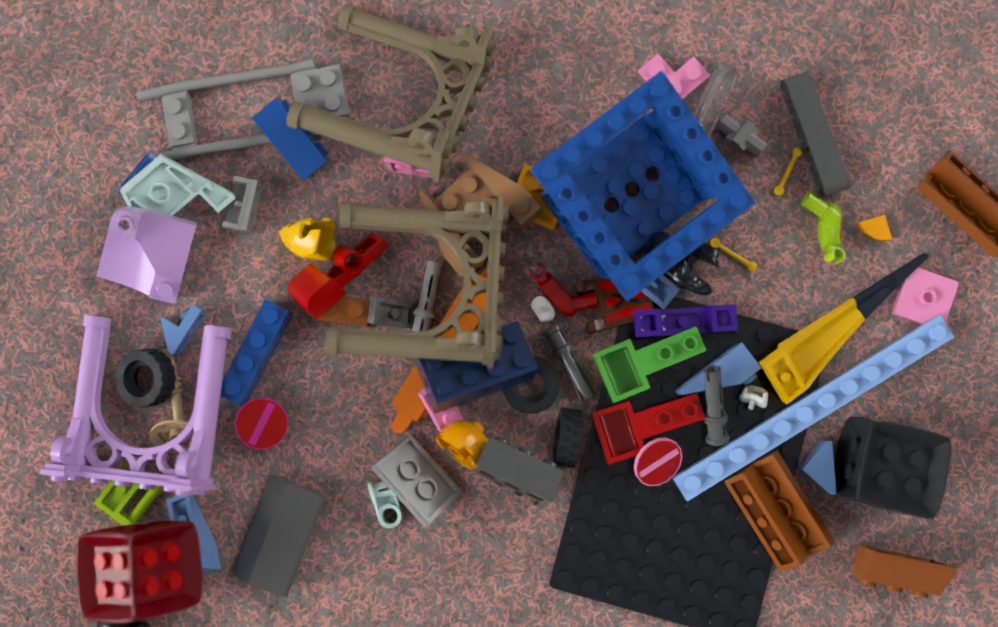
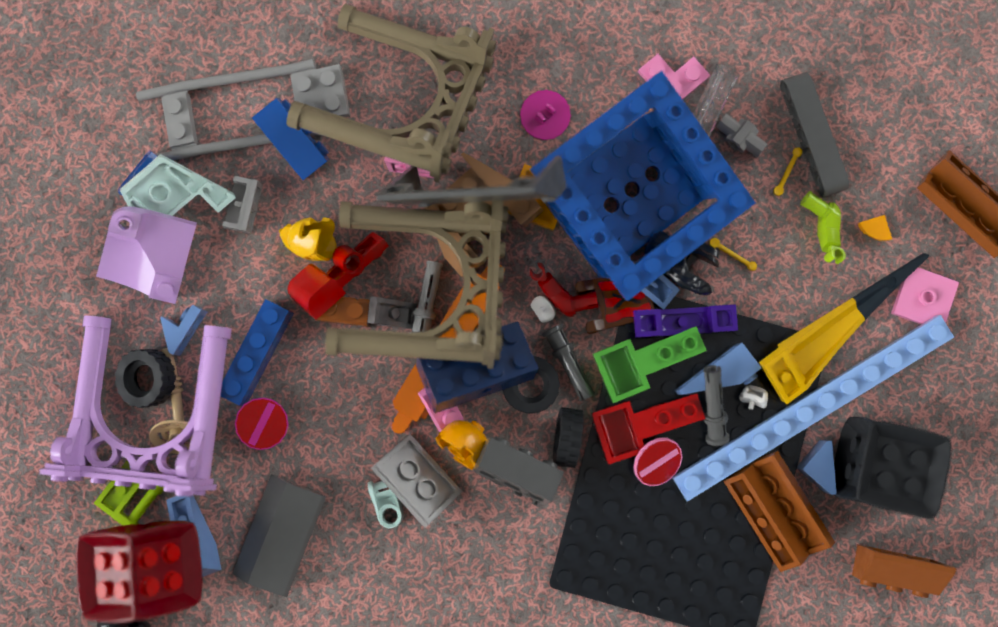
(408, 190): none -> dark grey slope
(545, 114): none -> dark pink piece

